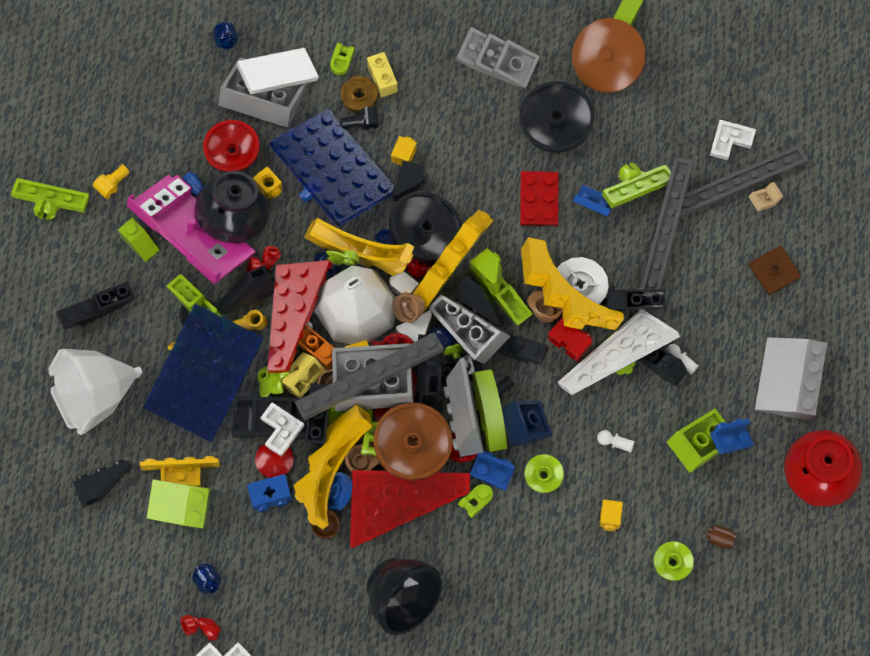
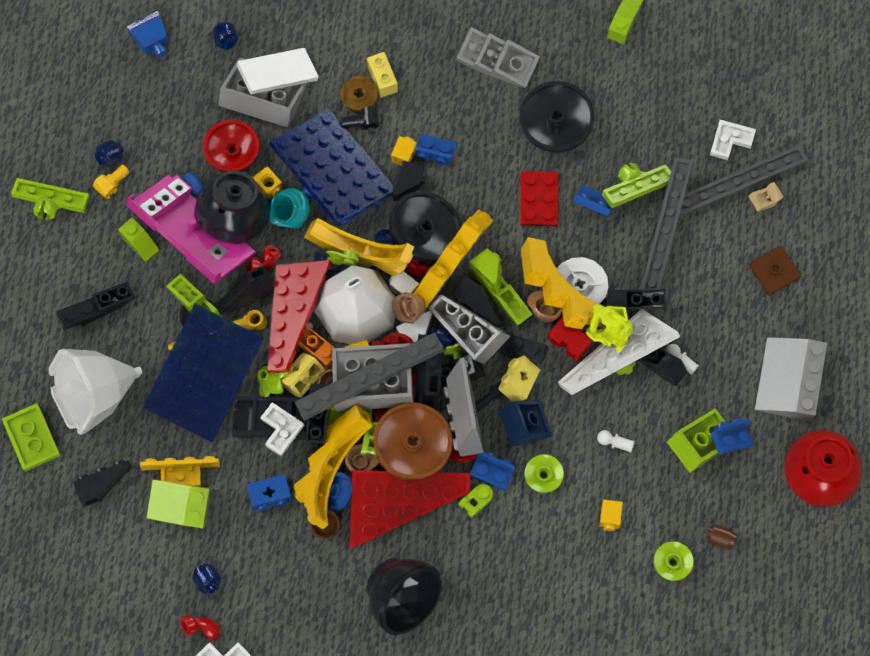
(31, 437): none -> lime plate
(109, 153): none -> clear blue head
(150, 34): none -> blue torso
(271, 464): red dish -> none
(289, 208): none -> teal helmet
(341, 64): lime plate -> none
(435, 149): none -> blue bracket
(490, 410): lime slope -> none
(519, 379): none -> light yellow brick
(609, 55): dark orange dish -> none
(617, 326): none -> neon yellow piece

